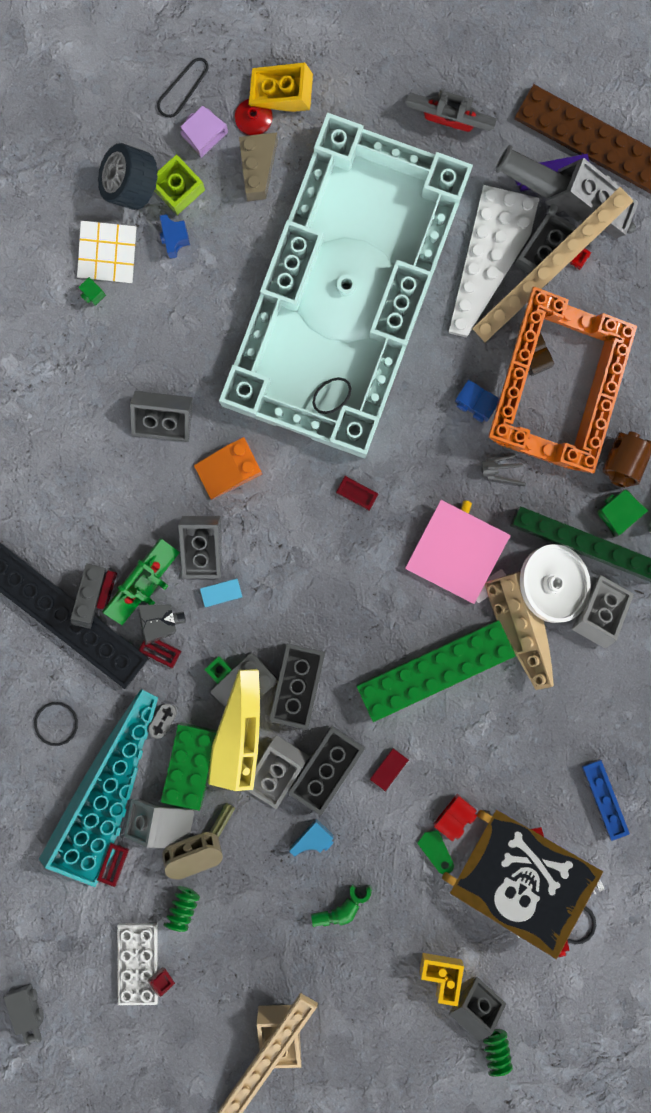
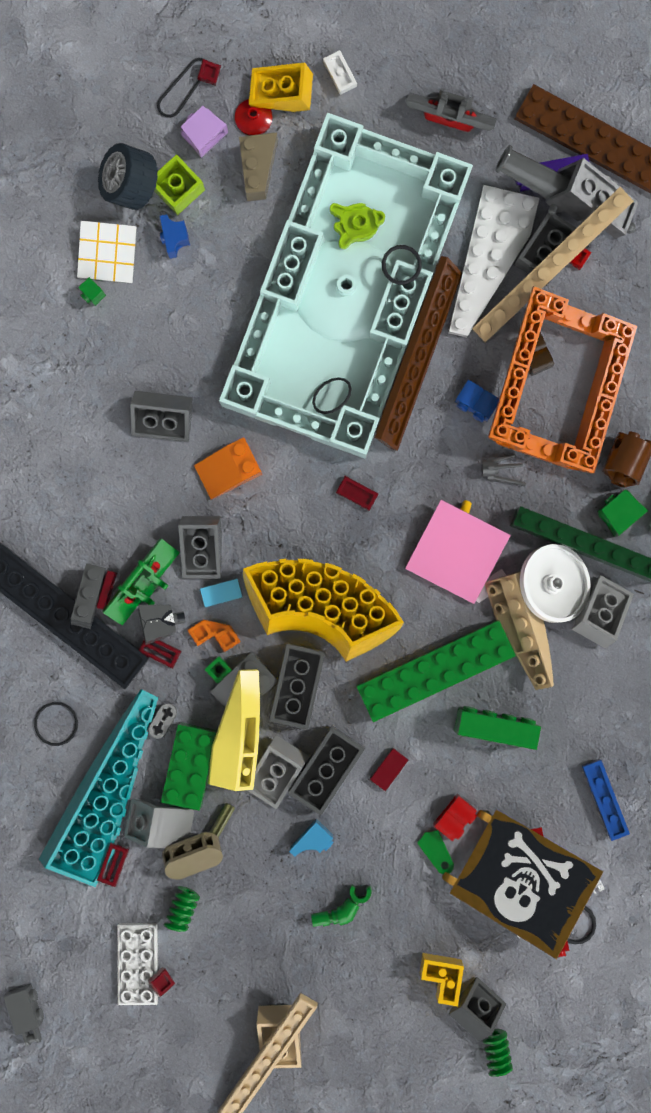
(209, 72): none -> dark red tile
(222, 632): none -> orange tile
(321, 602): none -> yellow brick
(340, 72): none -> white plate
(356, 223): none -> lime tile
(401, 282): none -> black piece
(418, 354): none -> reddish brown plate
(498, 729): none -> green brick

